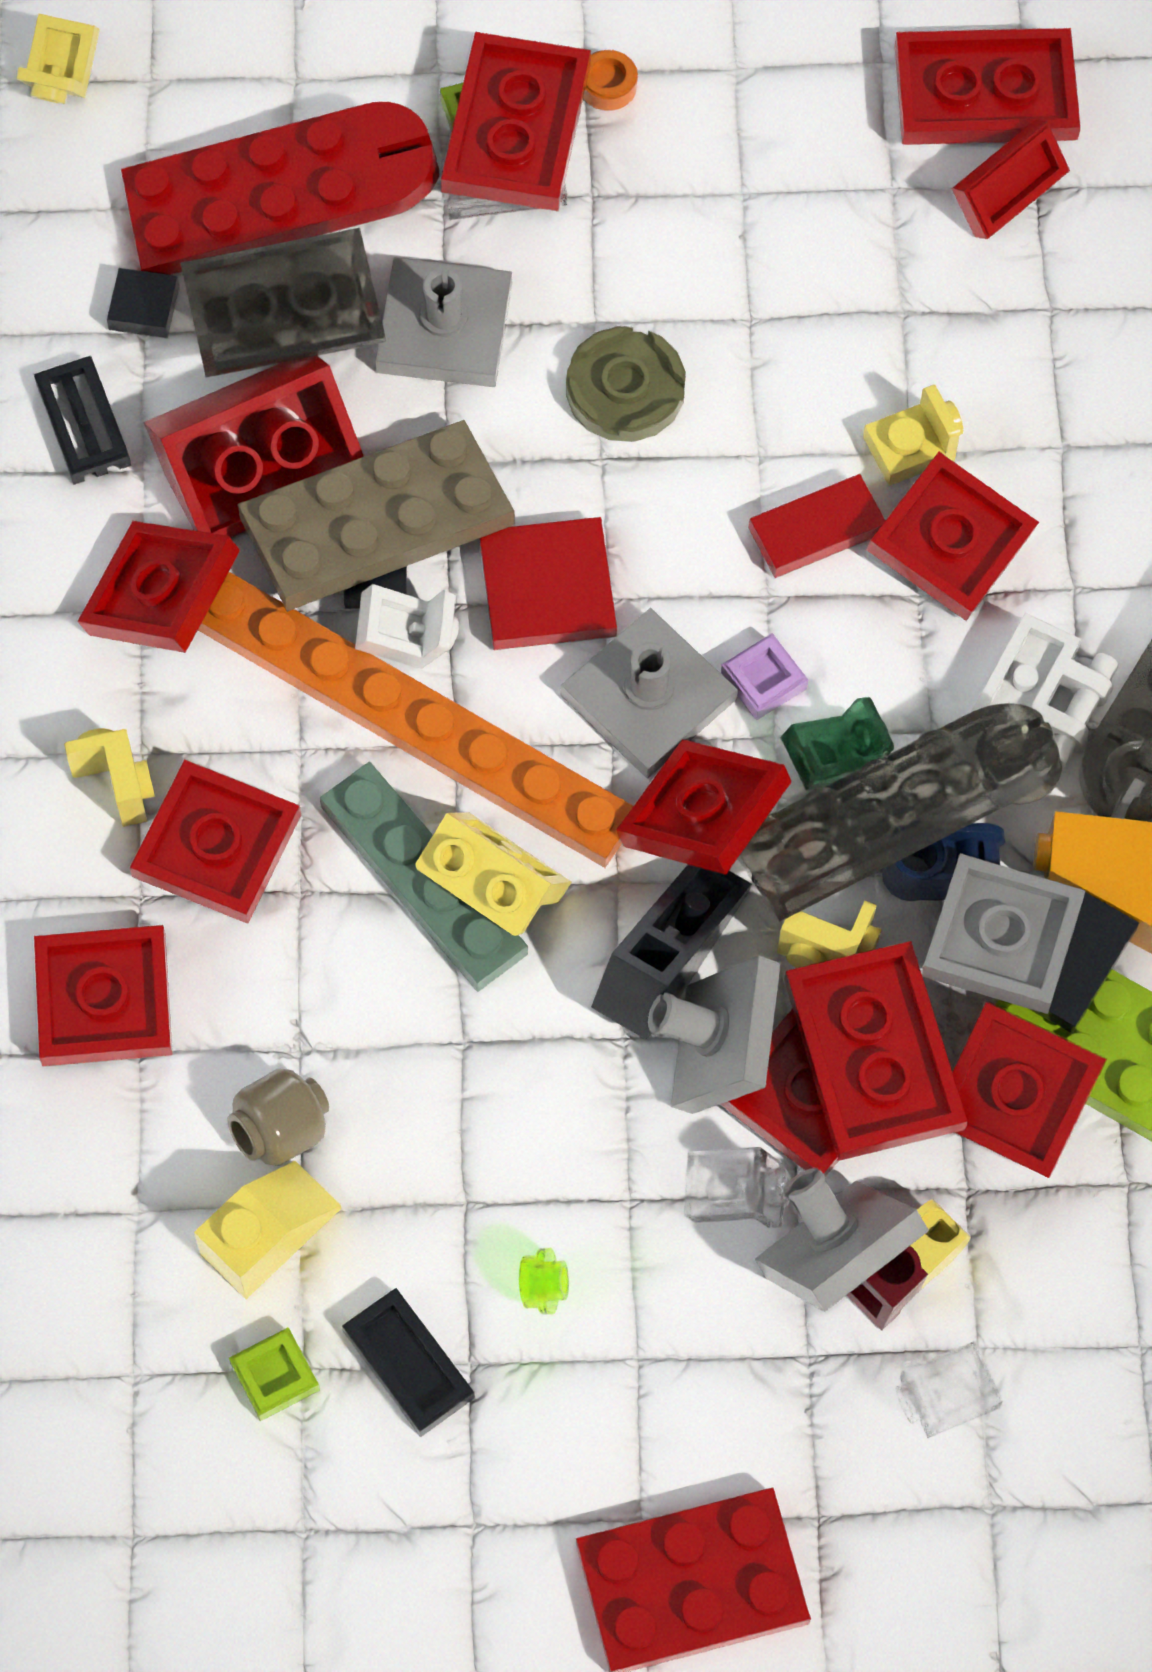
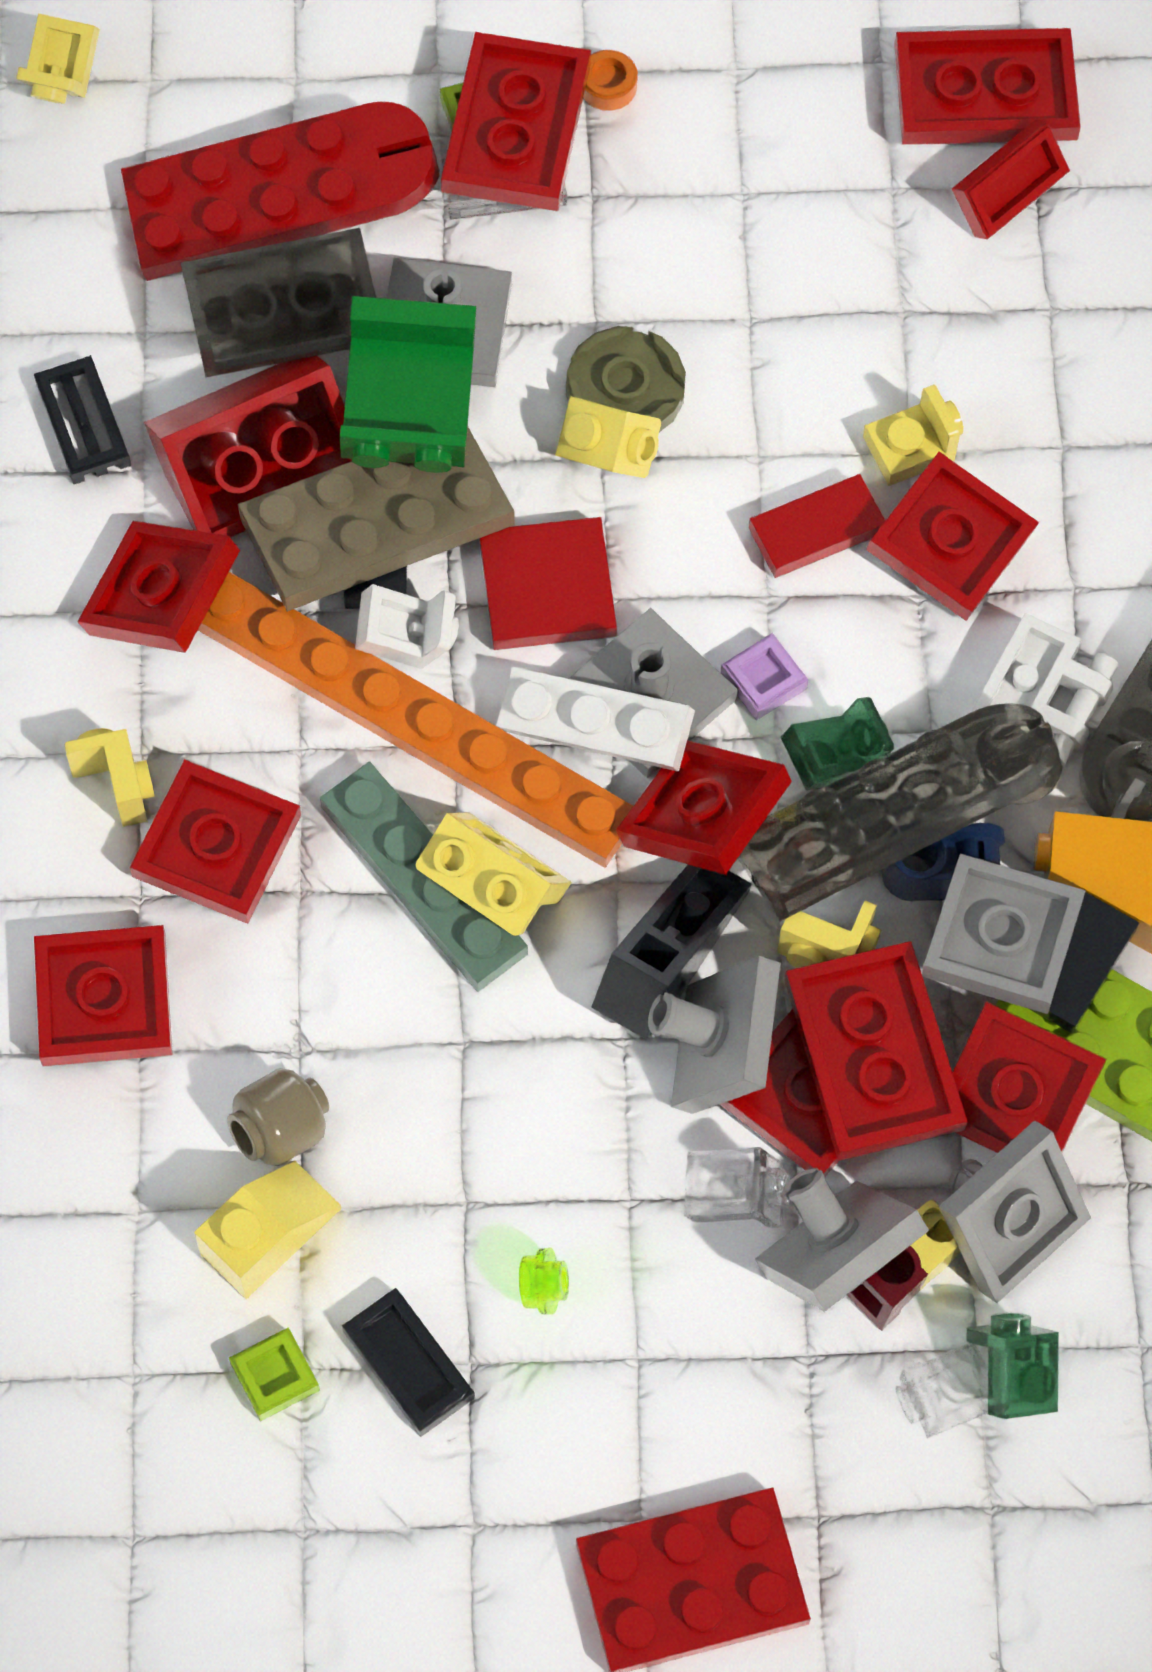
(143, 303): black tile -> none
(408, 383): none -> green panel
(595, 718): none -> white plate
(608, 437): none -> light yellow bracket
(1013, 1210): none -> light grey tile
(1019, 1365): none -> clear green bracket

